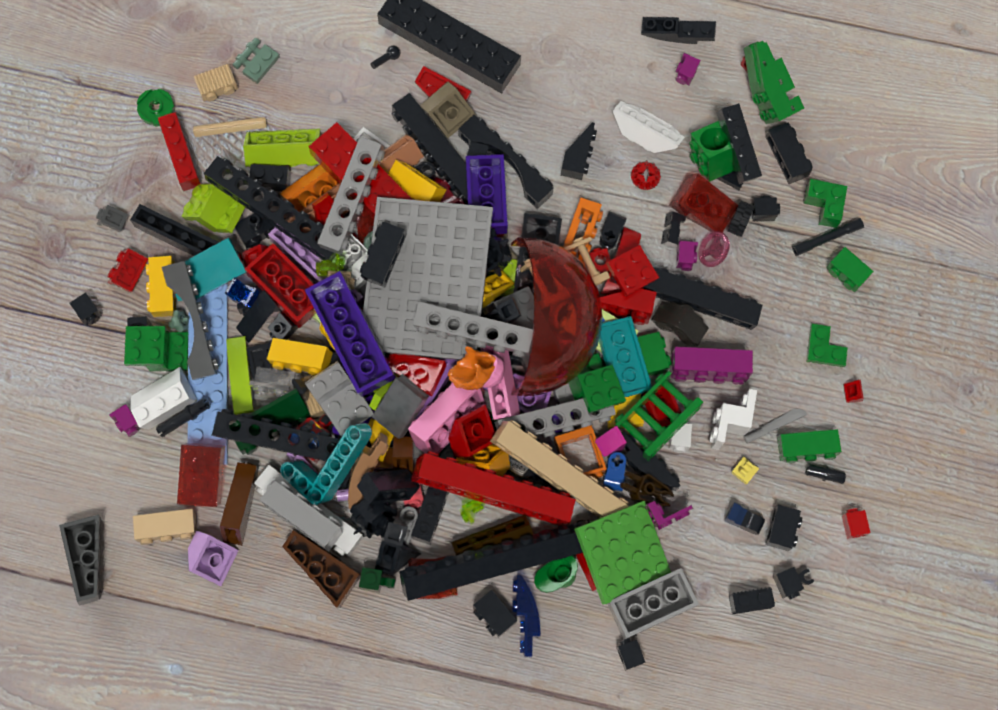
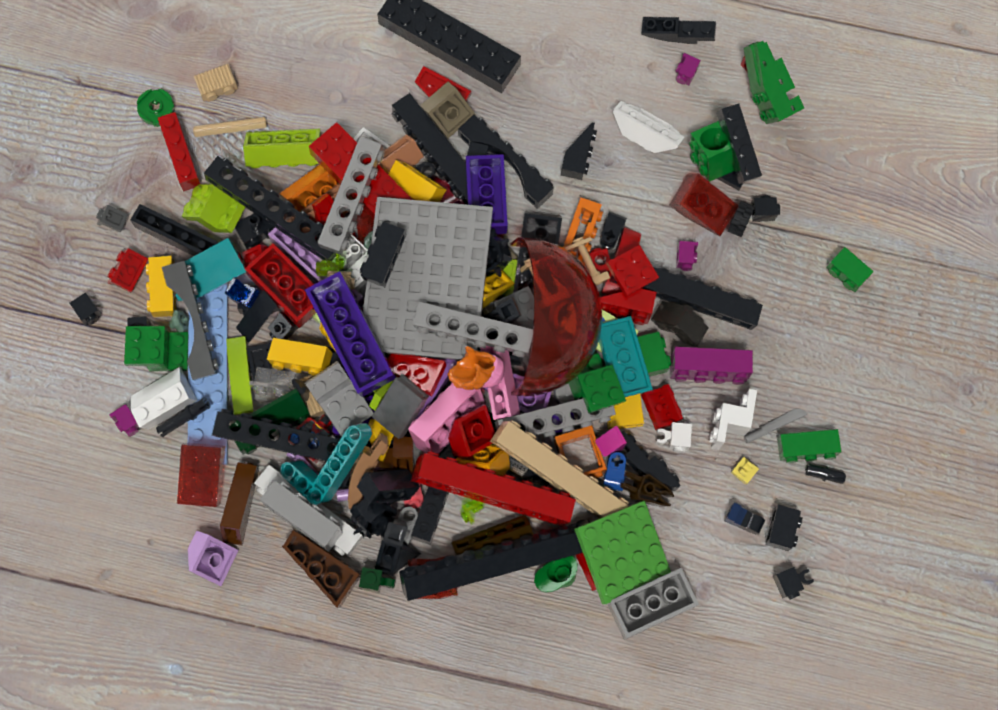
(83, 555): dark grey wedge -> none
(164, 526): tan brick -> none
(261, 62): sand green plate -> none
(272, 177): black brick -> none
(392, 53): black bar -> none
(494, 614): black brick -> none
(526, 607): clear blue slope -> none
(630, 654): black brick -> none
(639, 180): red gear -> none
(655, 512): magenta bracket -> none
(675, 227): black piece -> none
(677, 420): green fence -> none
(716, 250): clear pink piece -> none
(751, 600): black brick -> none
(789, 152): black brick -> none
(819, 349): green plate -> none
(830, 198): green brick -> none
(847, 228): black piece -> none
(853, 391): red slope -> none
(855, 523): red brick -> none

